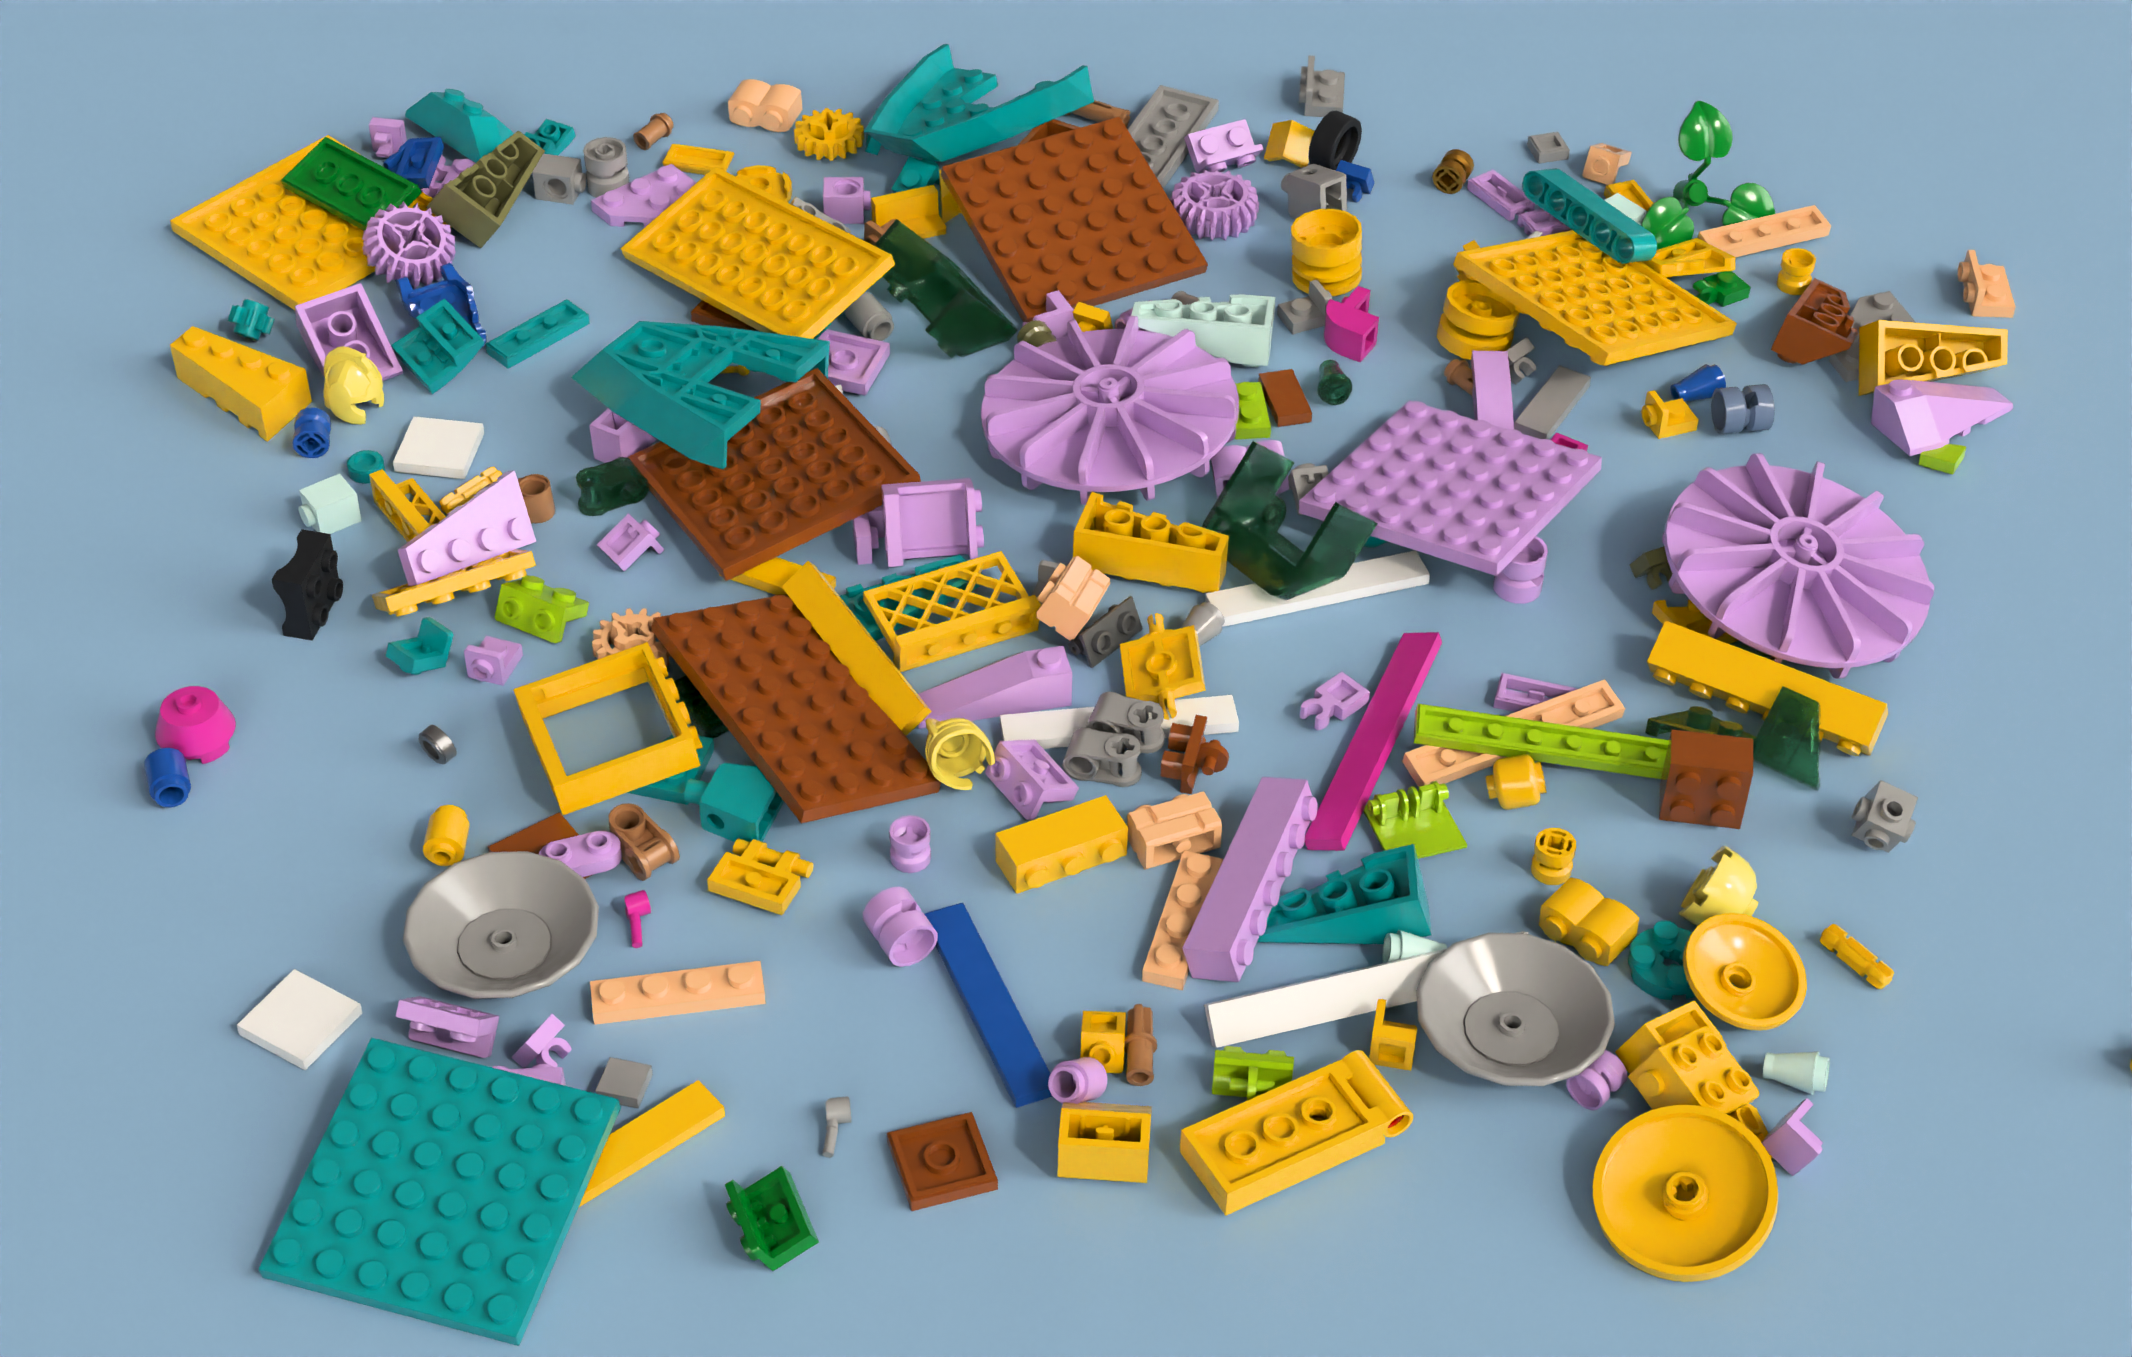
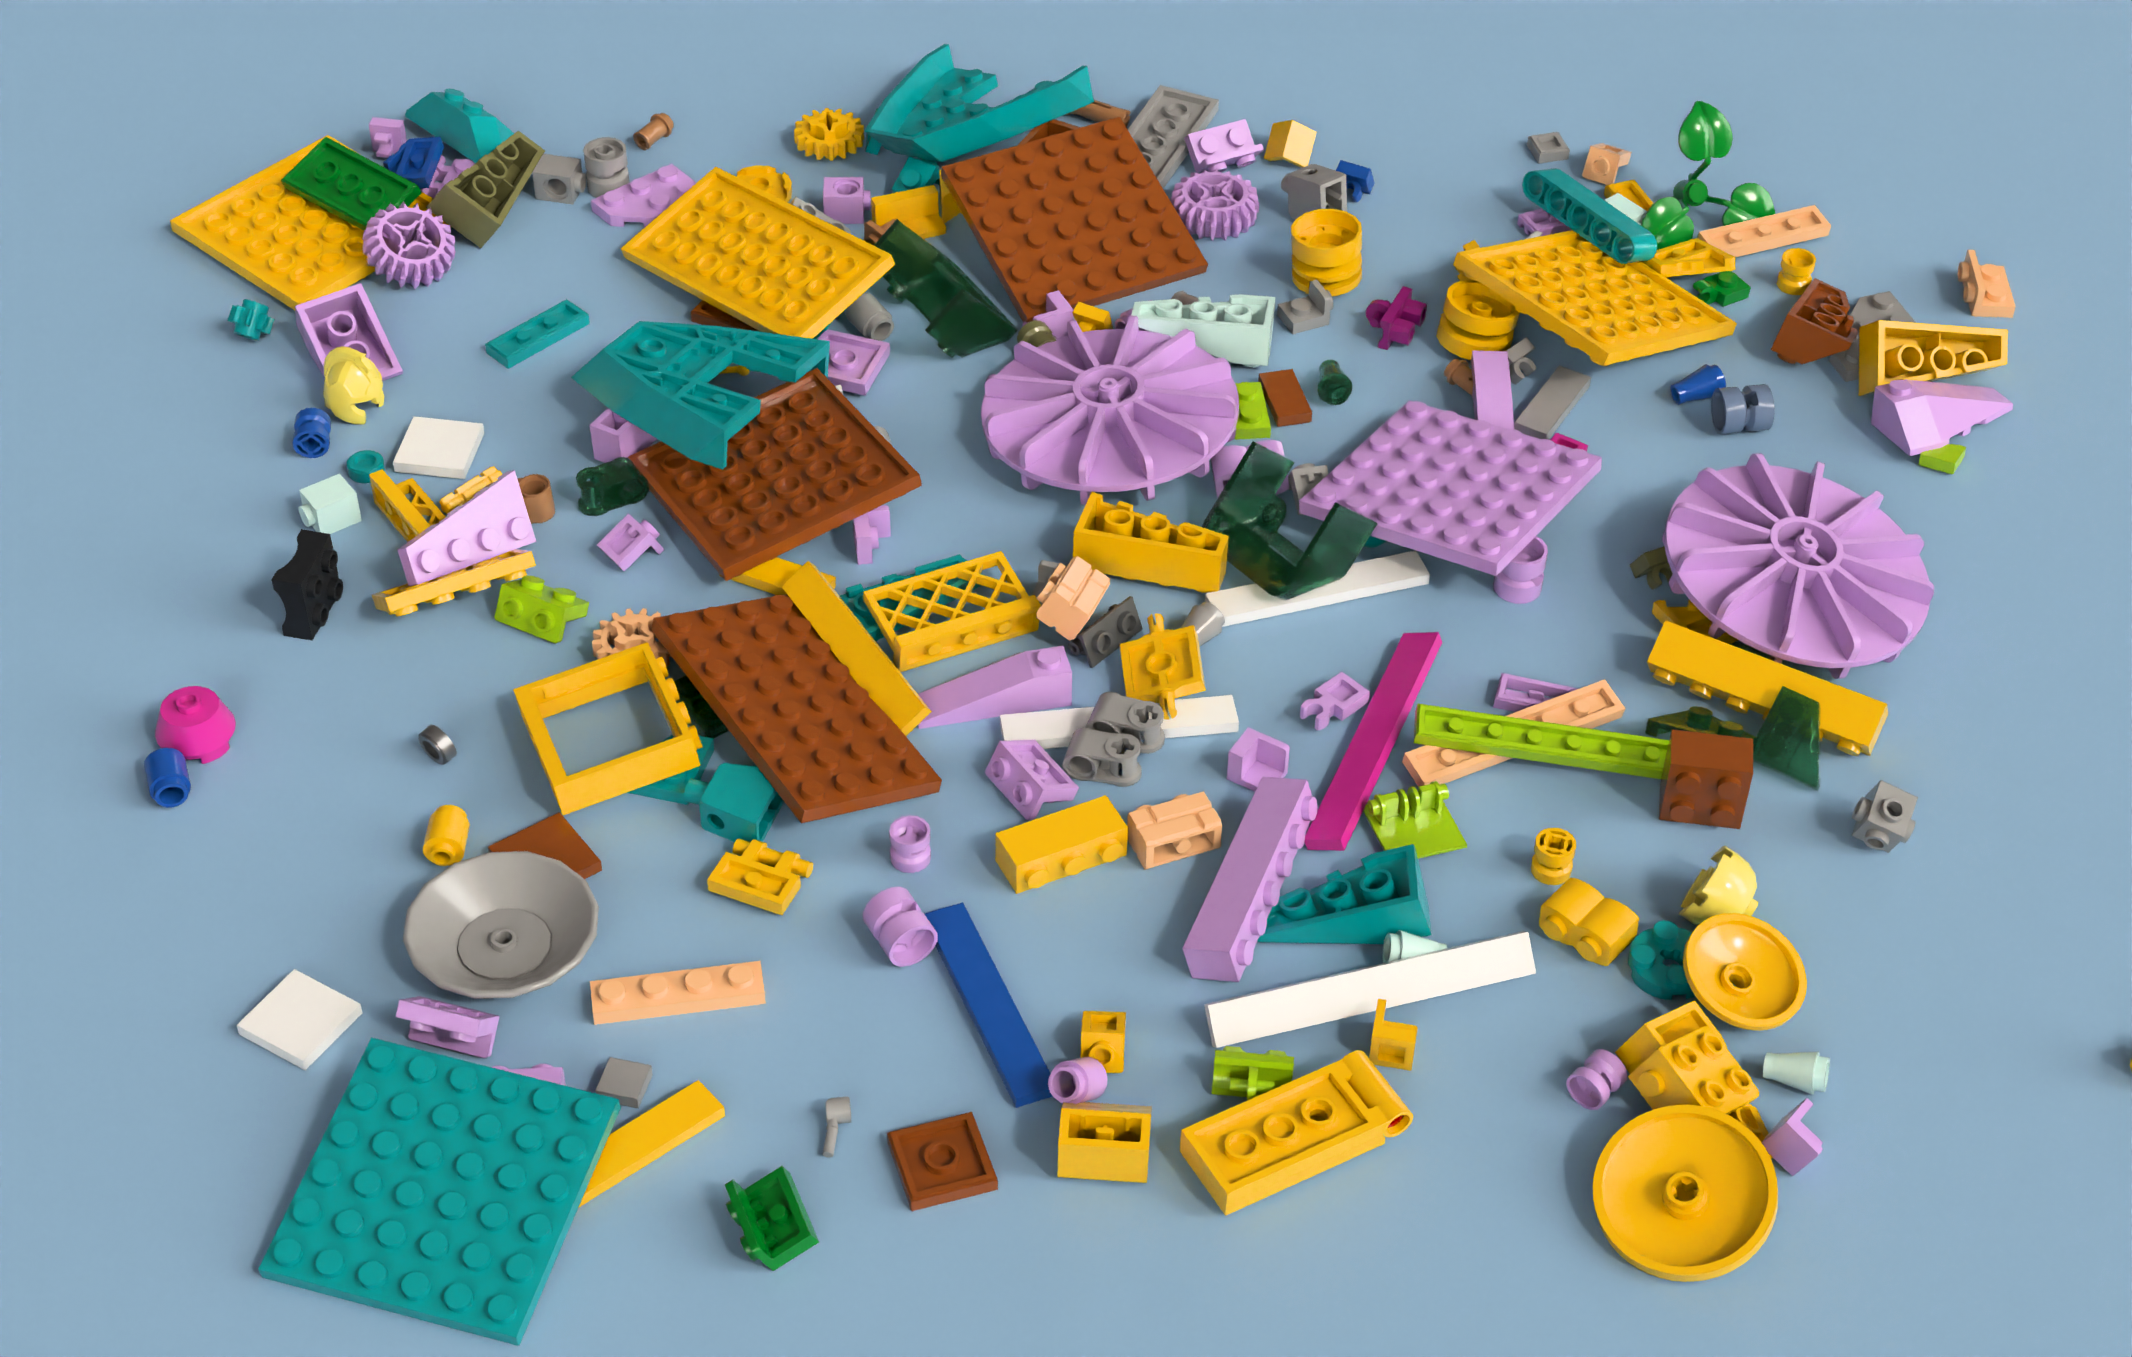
(240, 379): yellow wedge -> none
(423, 652): teal bracket -> none
(438, 346): teal slope -> none
(453, 289): blue animal -> none
(492, 660): lavender bracket -> none
(541, 1043): lavender tile -> none
(552, 137): teal slope -> none
(587, 852): lavender plate -> none
(636, 905): dark pink hand -> none
(641, 840): medium nougat piece -> none
(697, 159): yellow tile -> none
(765, 105): light nougat brick -> none
(931, 519): lavender panel -> none
(955, 750): light yellow helmet -> none
(1140, 1046): medium nougat axle -> none
(1191, 884): light nougat plate -> none
(1198, 754): dark orange hips -> none
(1256, 757): none -> lavender panel
(1321, 90): light grey bracket -> none
(1335, 140): black tyre -> none
(1350, 327): dark pink brick -> none
(1396, 318): none -> magenta hips
(1453, 171): pearl gold wheel -> none
(1500, 194): lavender tile -> none
(1515, 1009): light grey dish -> none
(1516, 782): yellow head -> none
(1667, 417): yellow bracket -> none
(1856, 956): yellow axle -> none

